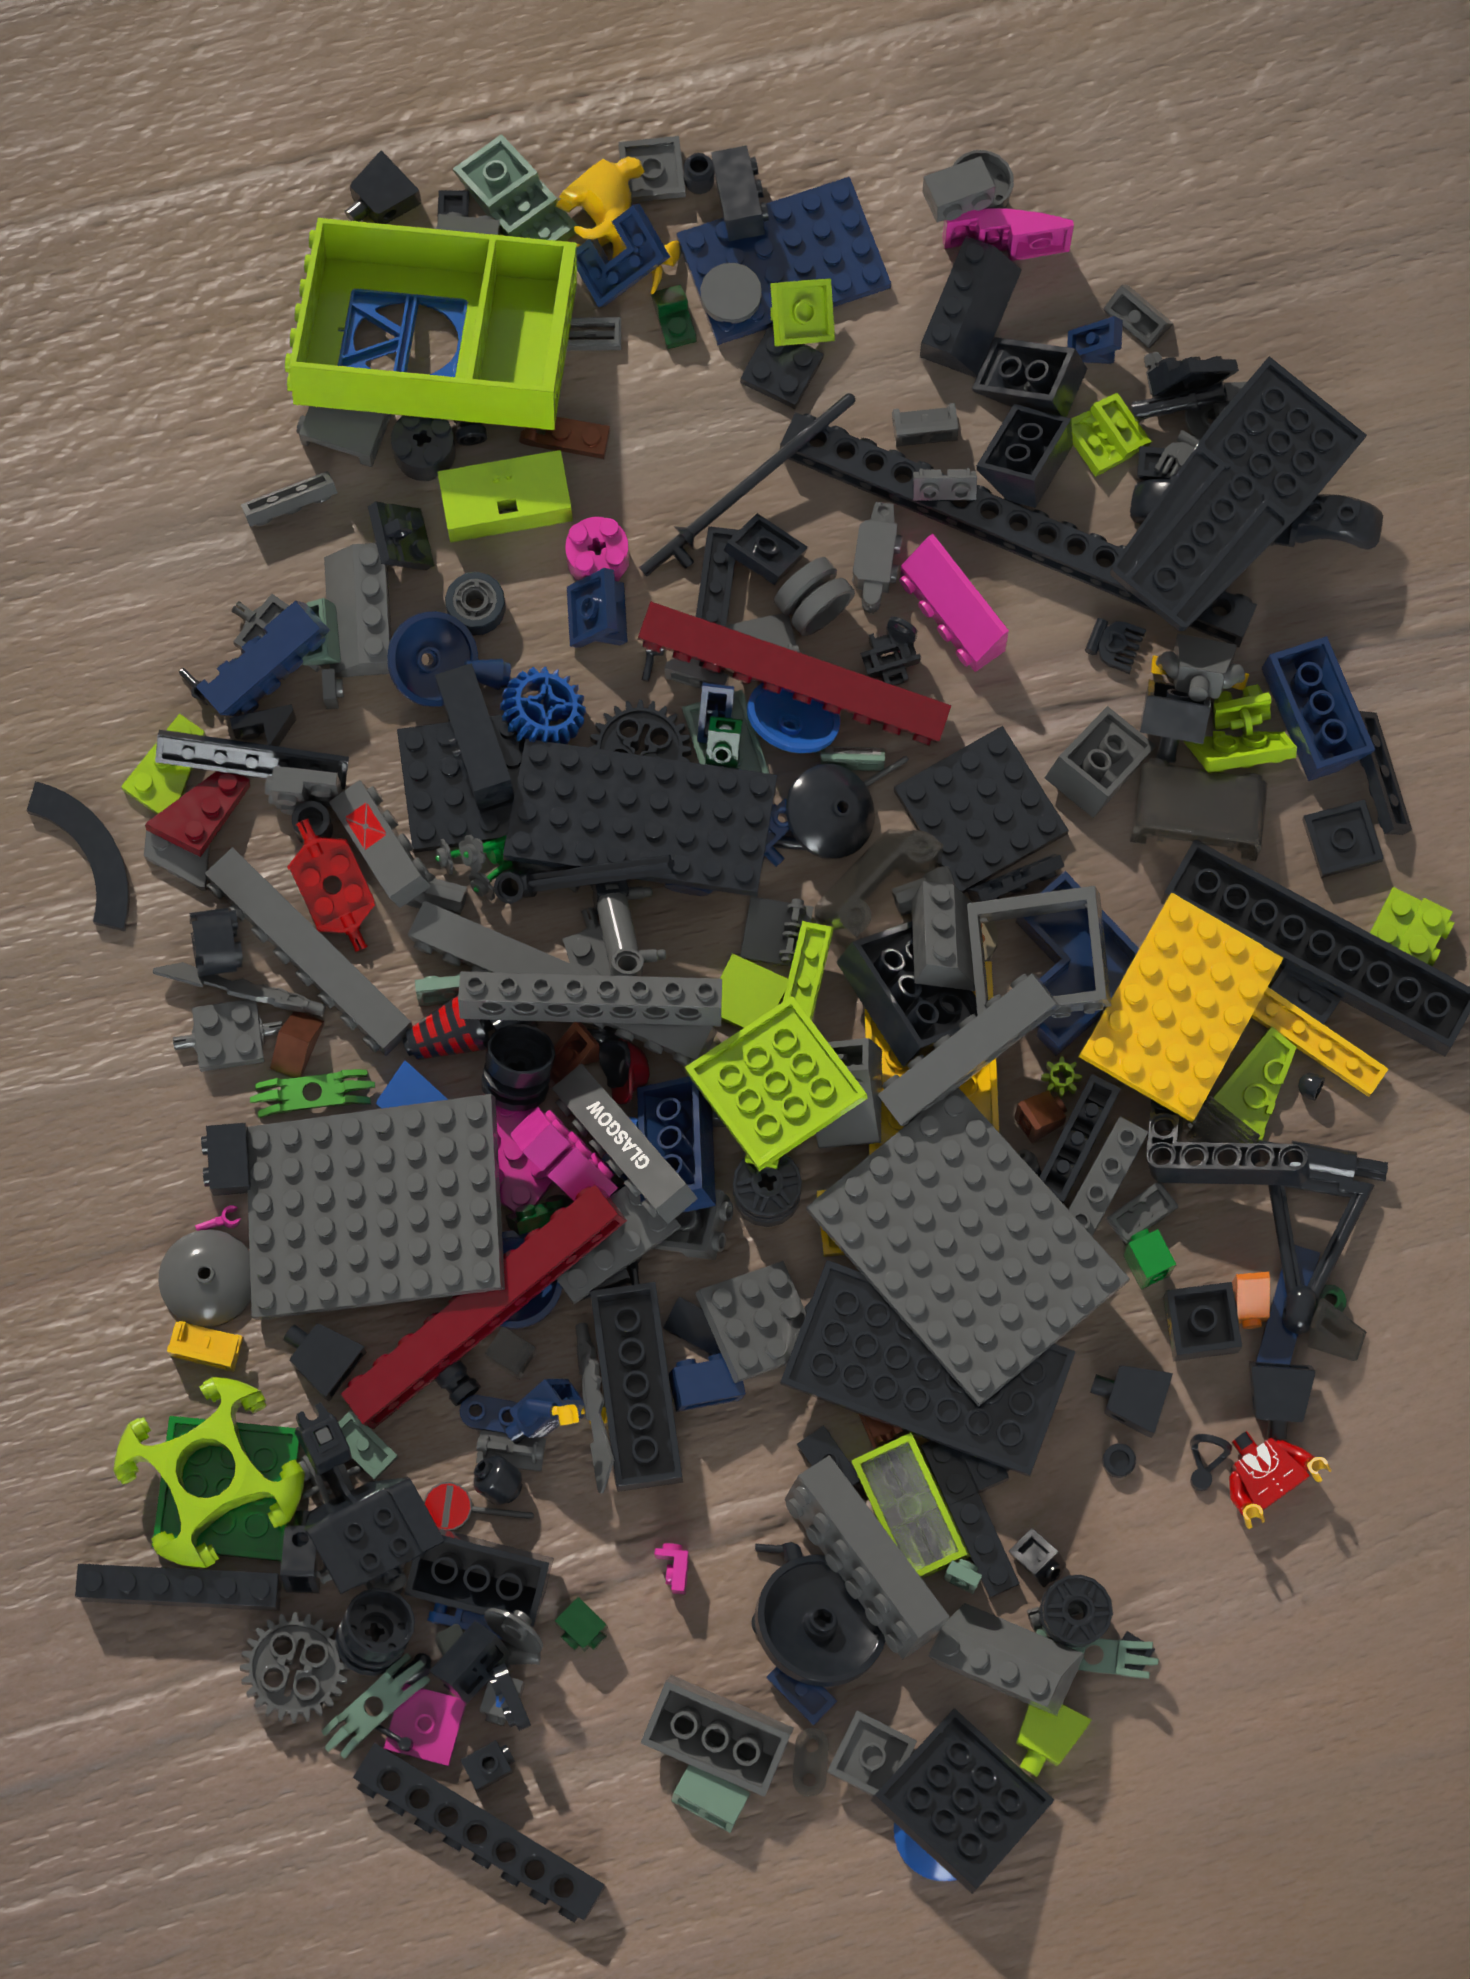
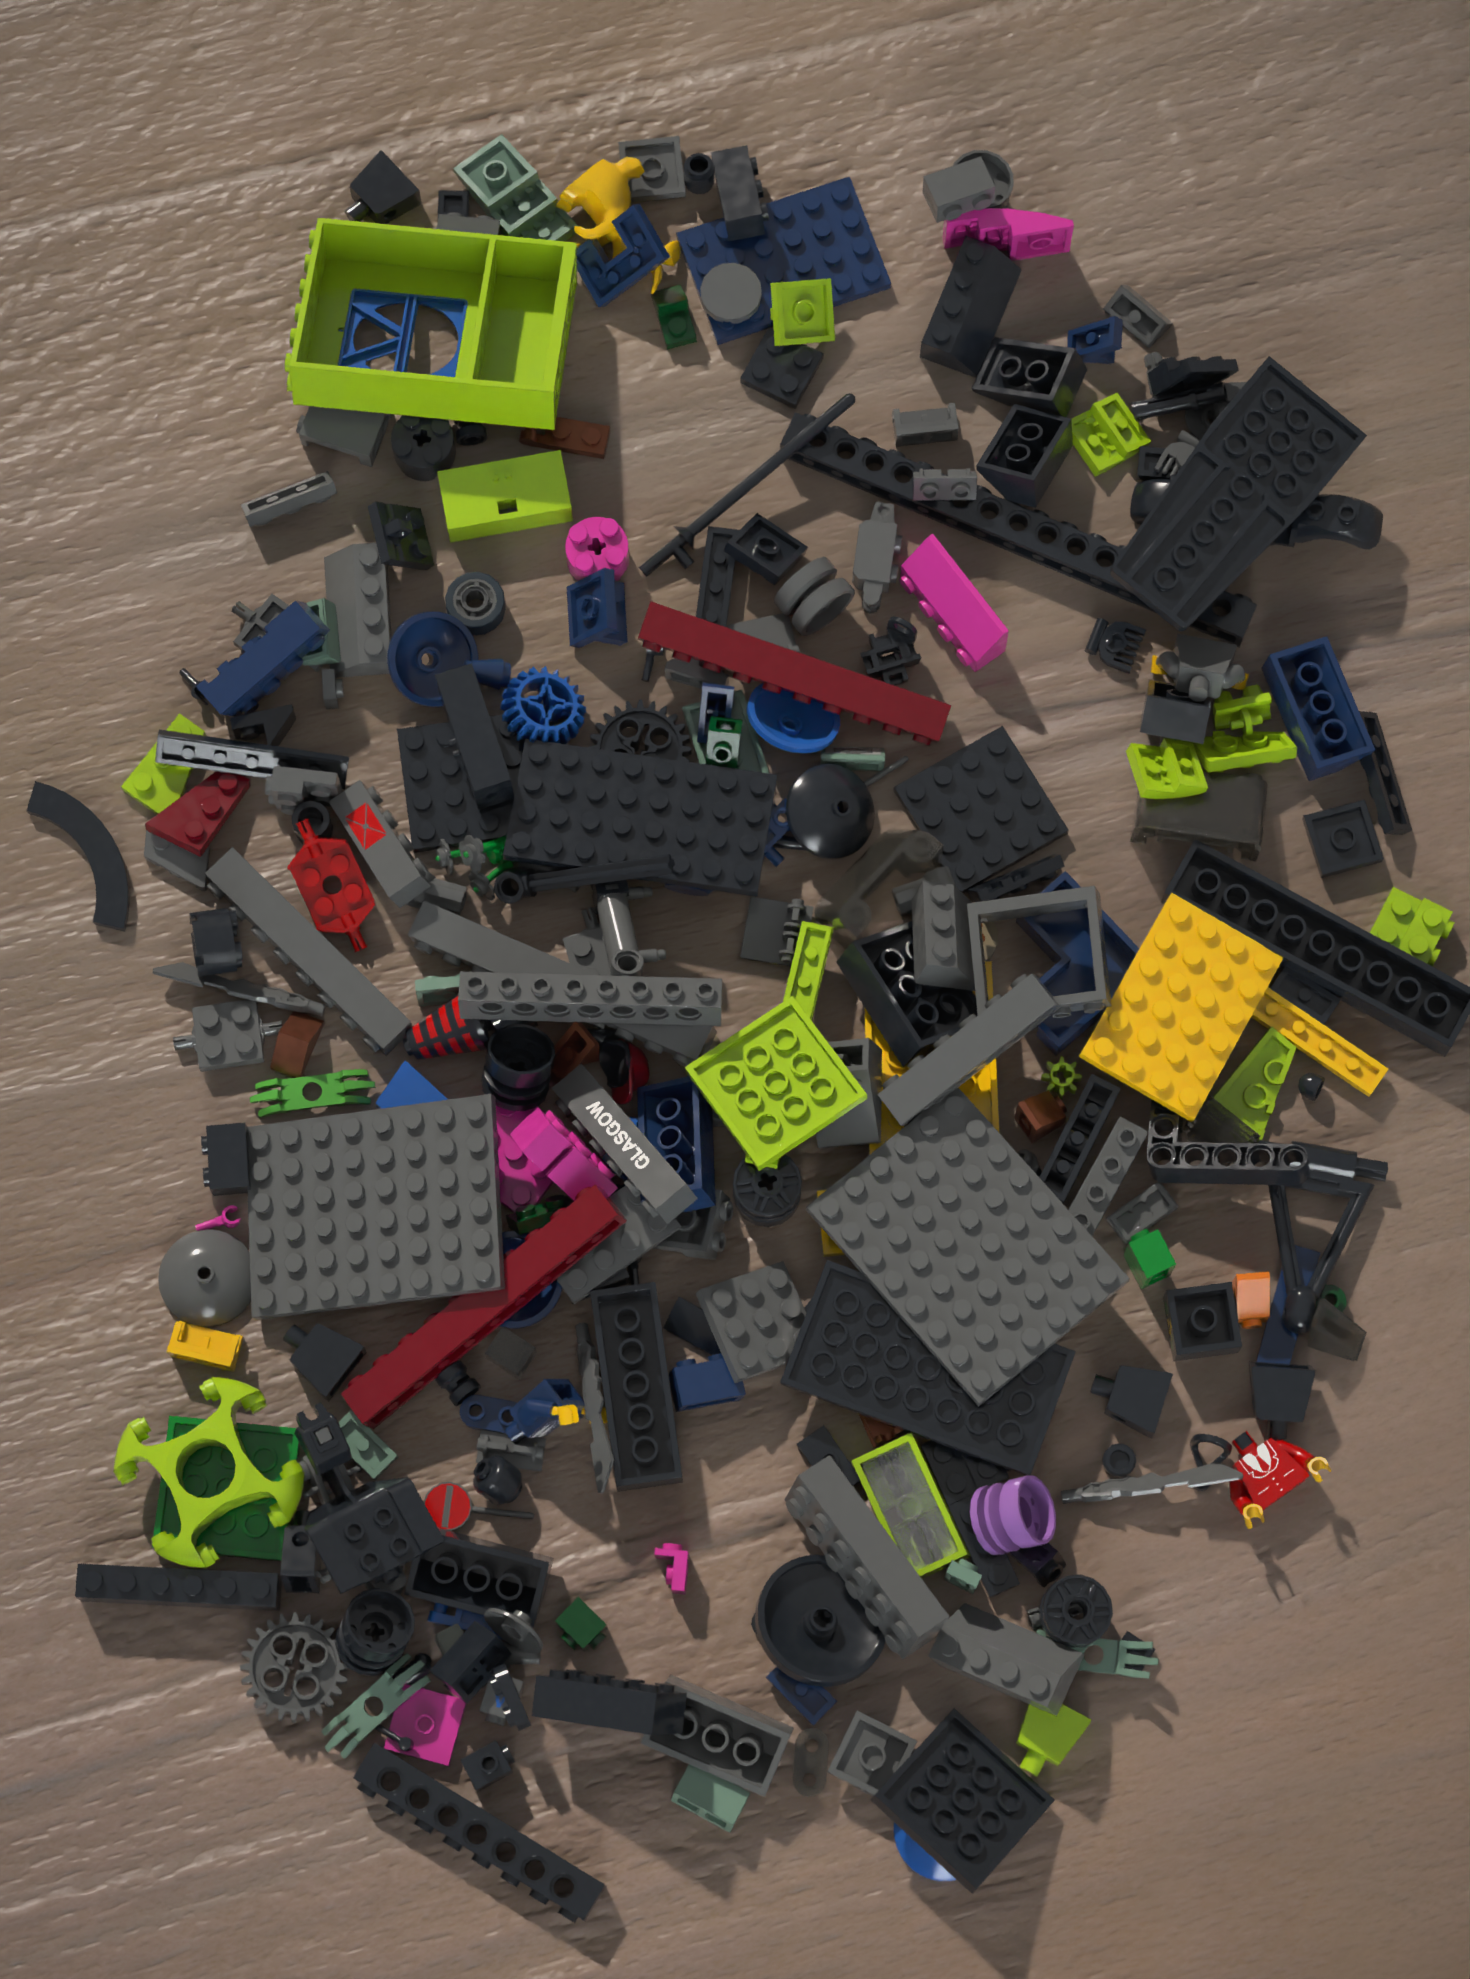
(591, 345): dark grey tile -> none
(609, 1702): none -> black brick
(749, 991): lime tile -> none
(789, 1550): black hand -> none
(1013, 1515): none -> medium lavender wheel
(1099, 761): dark grey slope -> none
(1151, 1483): none -> dark grey sword
(1166, 770): none -> lime slope

